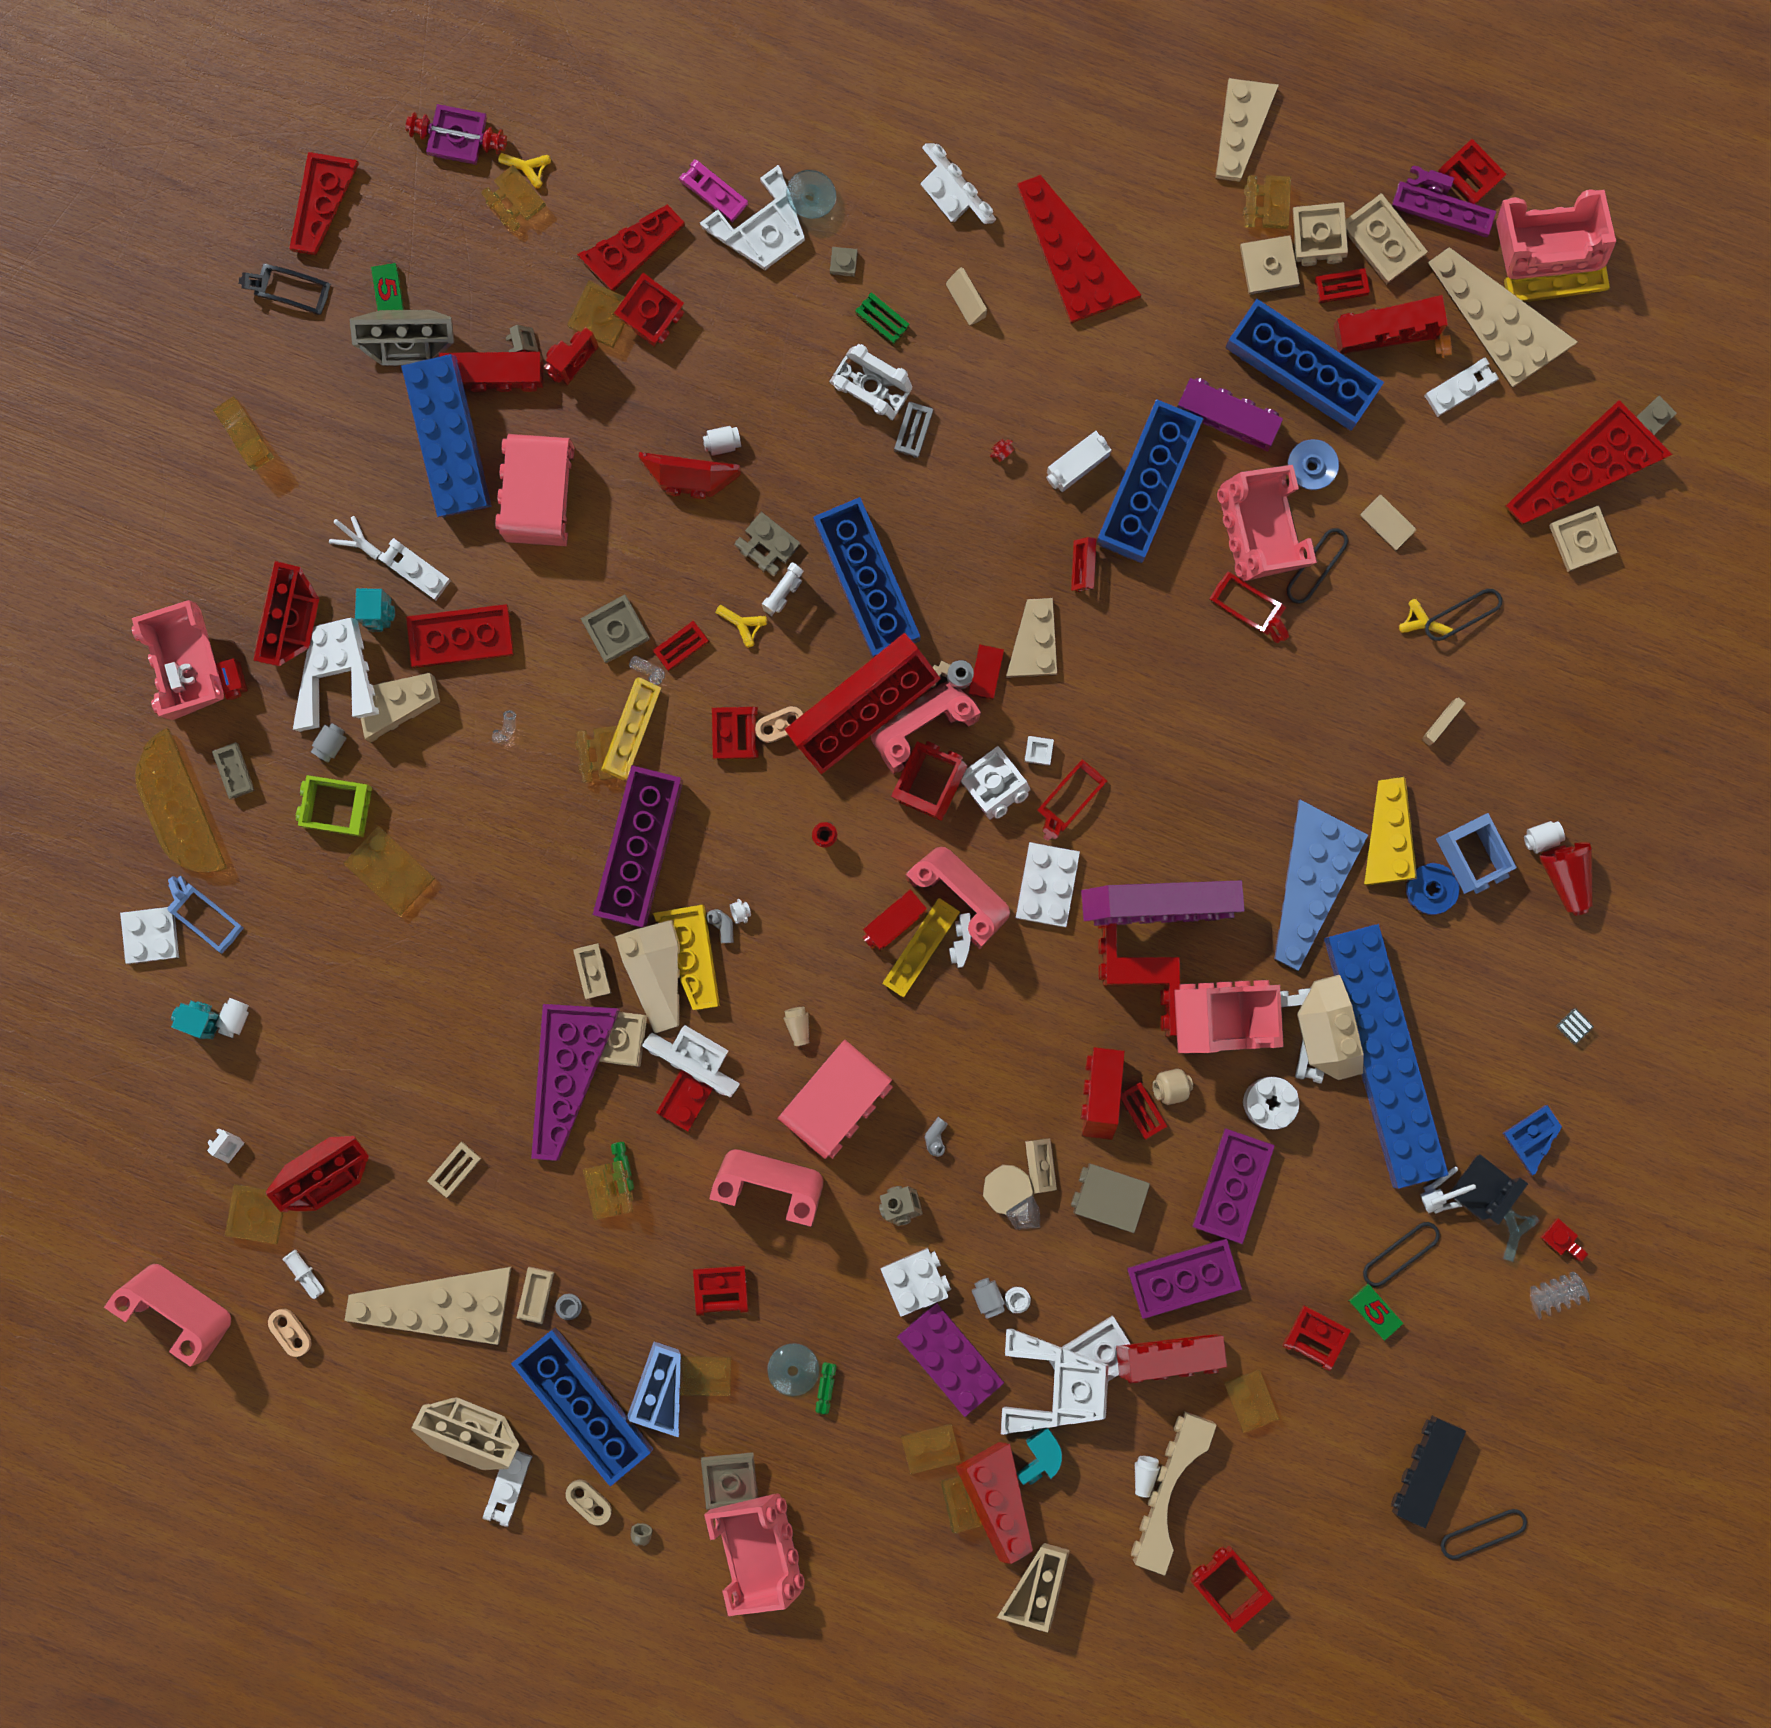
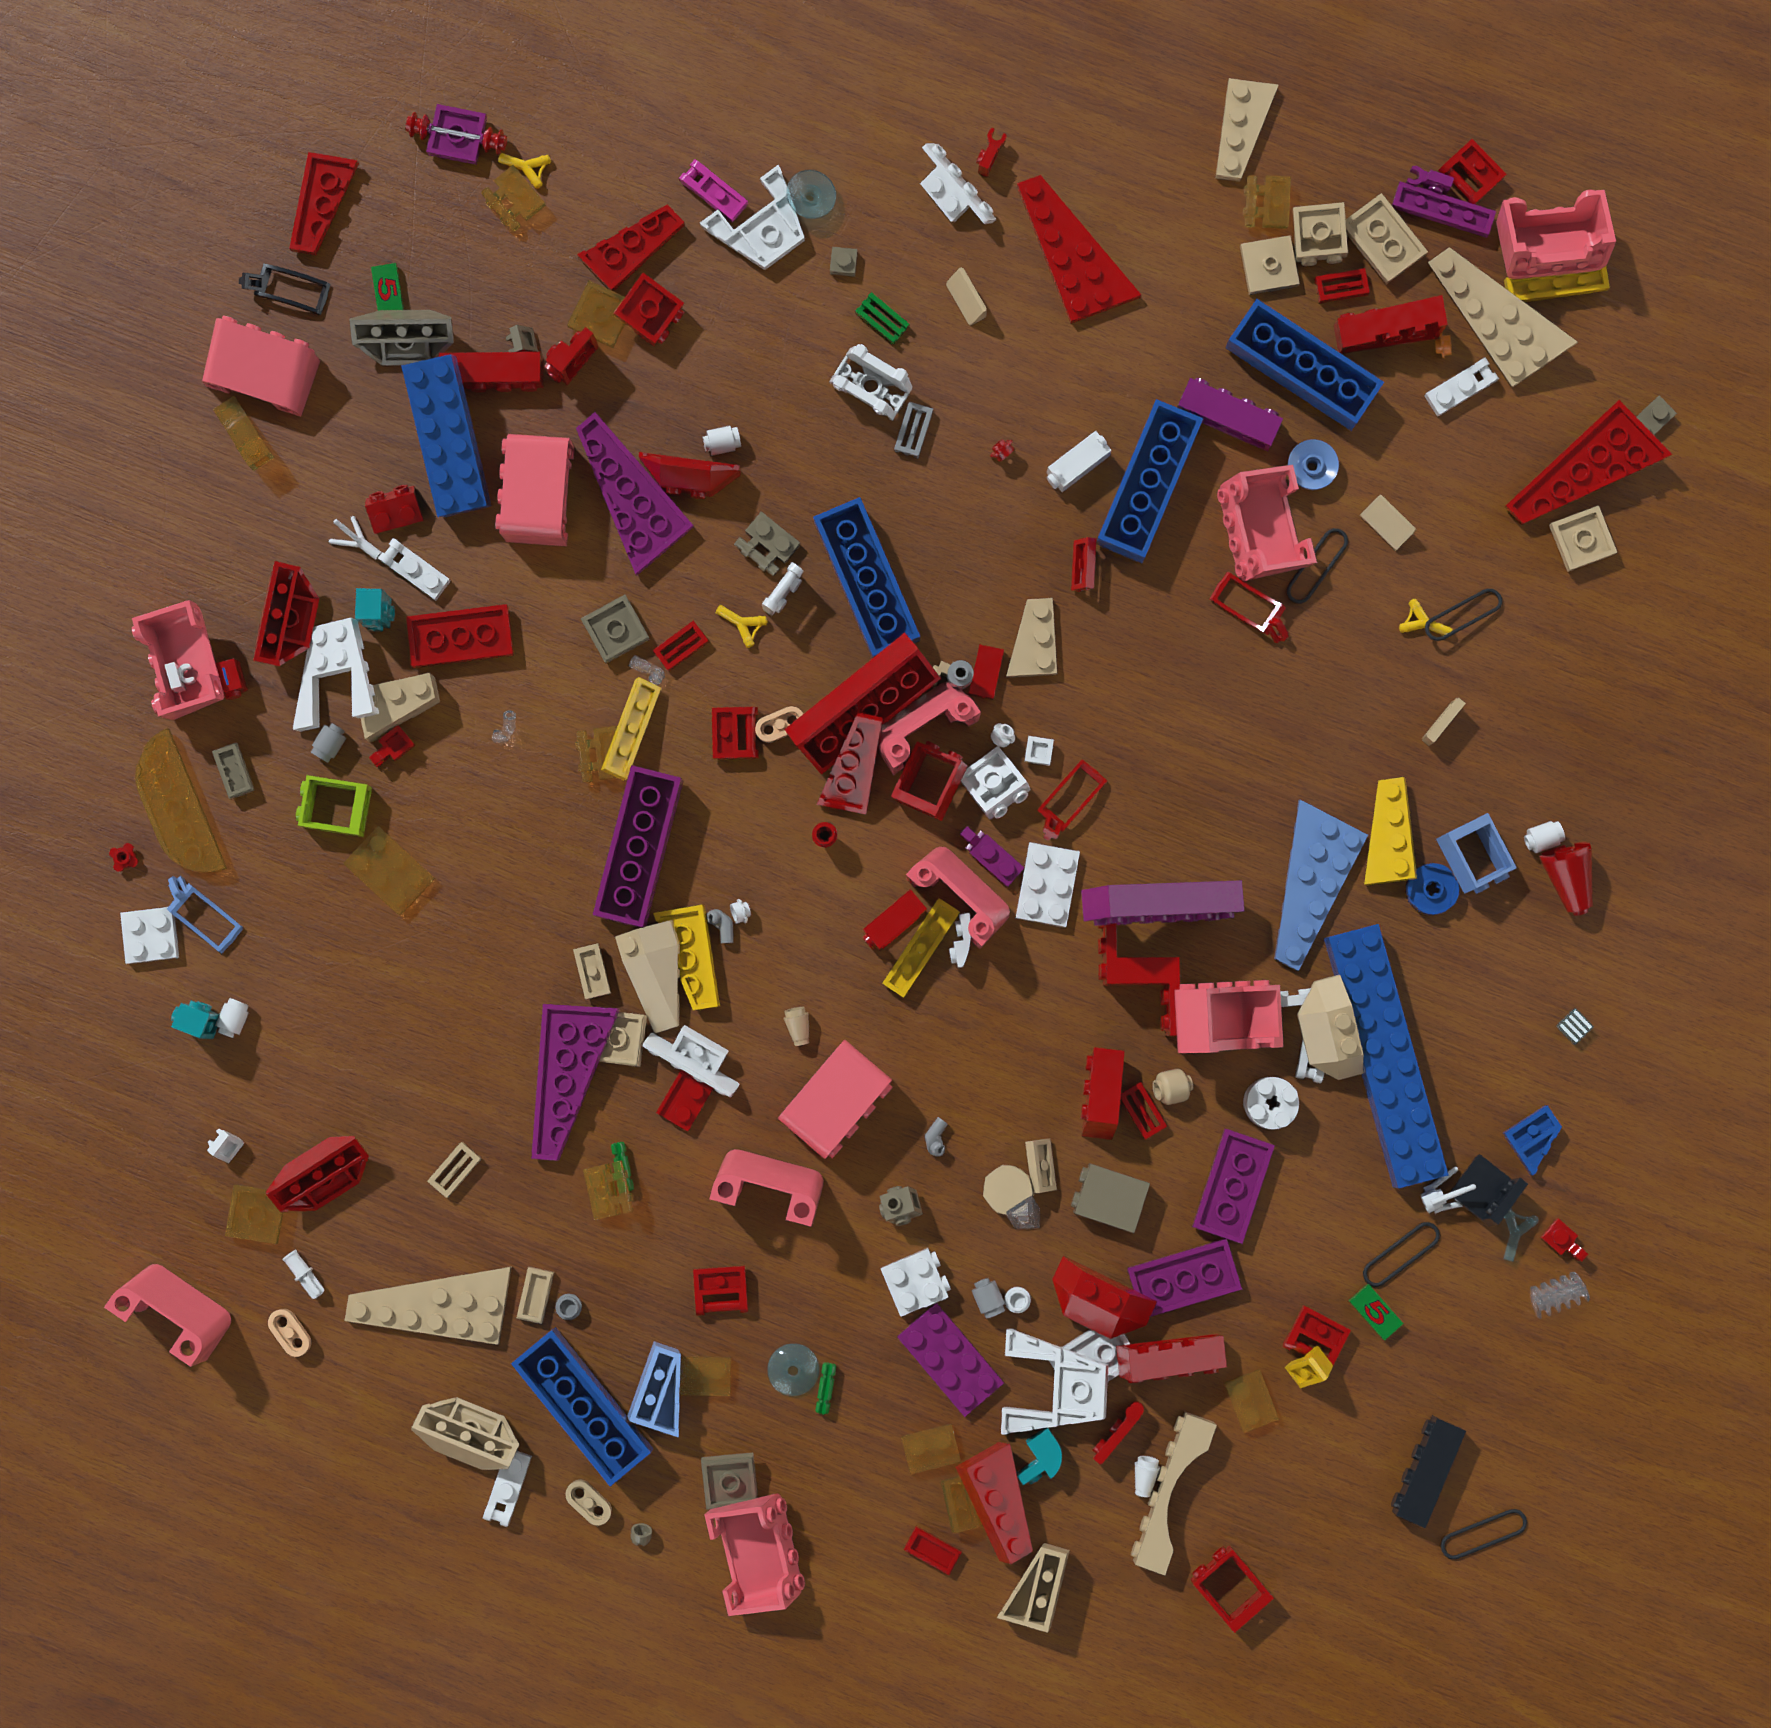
(117, 853): none -> red plate
(260, 365): none -> coral windscreen
(393, 508): none -> red bracket
(394, 744): none -> red plate
(638, 505): none -> magenta wing
(853, 771): none -> wing
(932, 1550): none -> red tile
(987, 157): none -> red plate
(992, 856): none -> magenta hinge
(1002, 735): none -> white plate
(1099, 1301): none -> red wedge
(1119, 1431): none -> red hinge
(1310, 1369): none -> yellow slope

